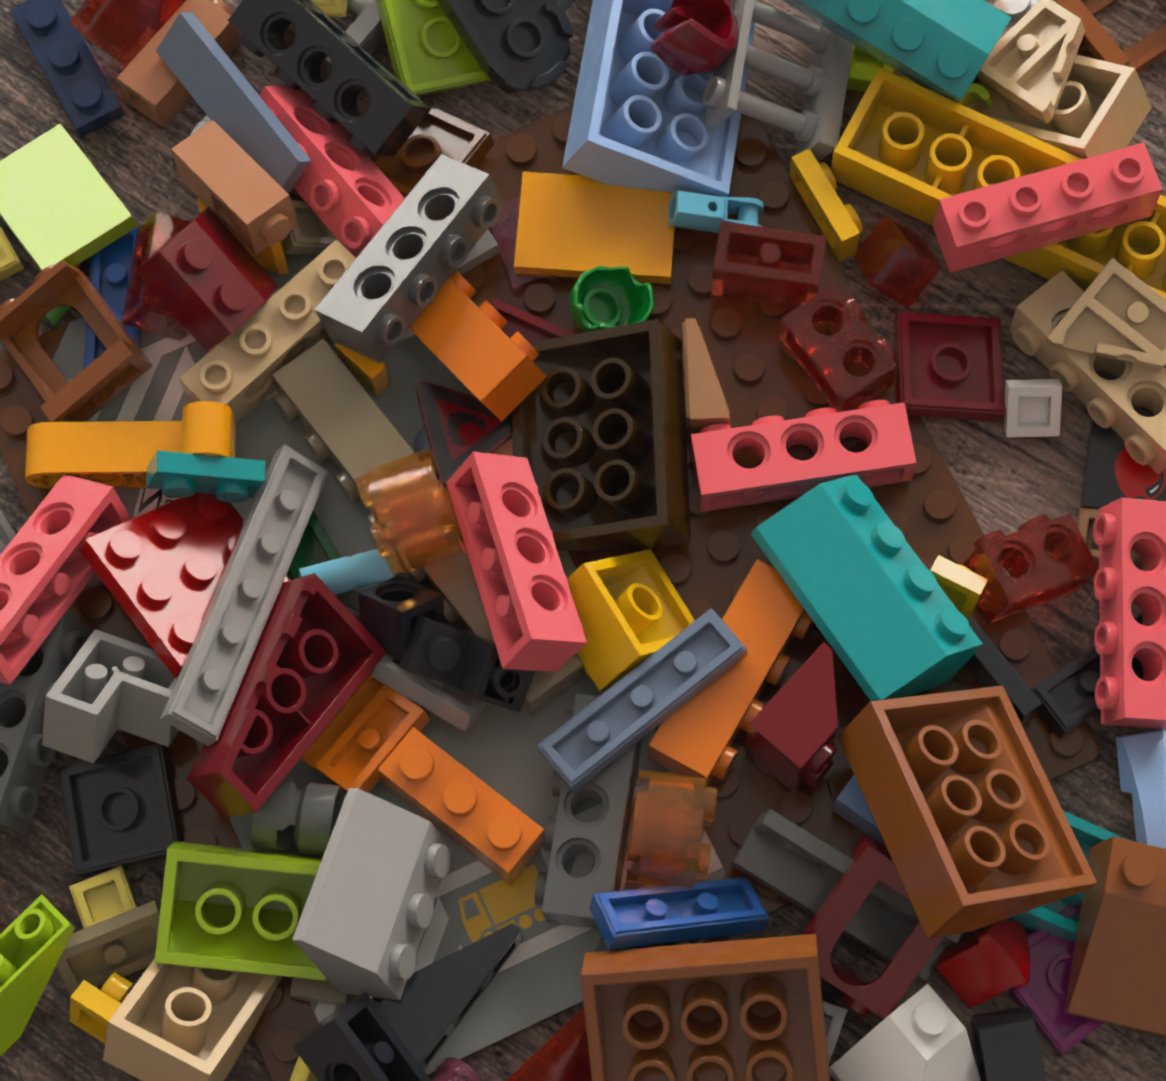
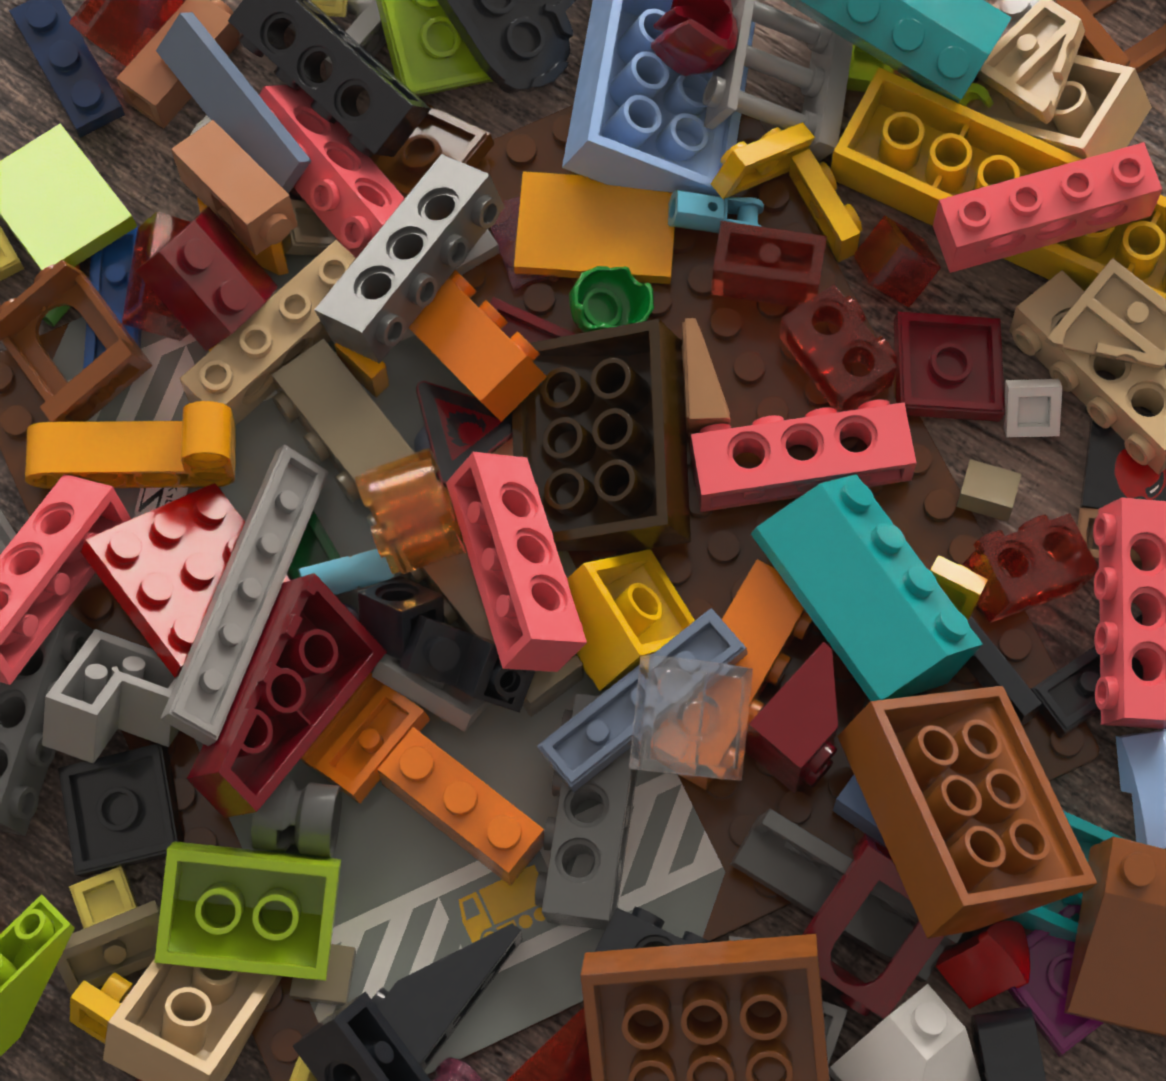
(186, 474): teal plate -> none
(373, 896): light grey slope -> none
(669, 829): clear orange brick -> none
(678, 913): blue tile -> none
(690, 717): none -> clear slope
(760, 160): none -> yellow plate
(989, 490): none -> dark tan tile

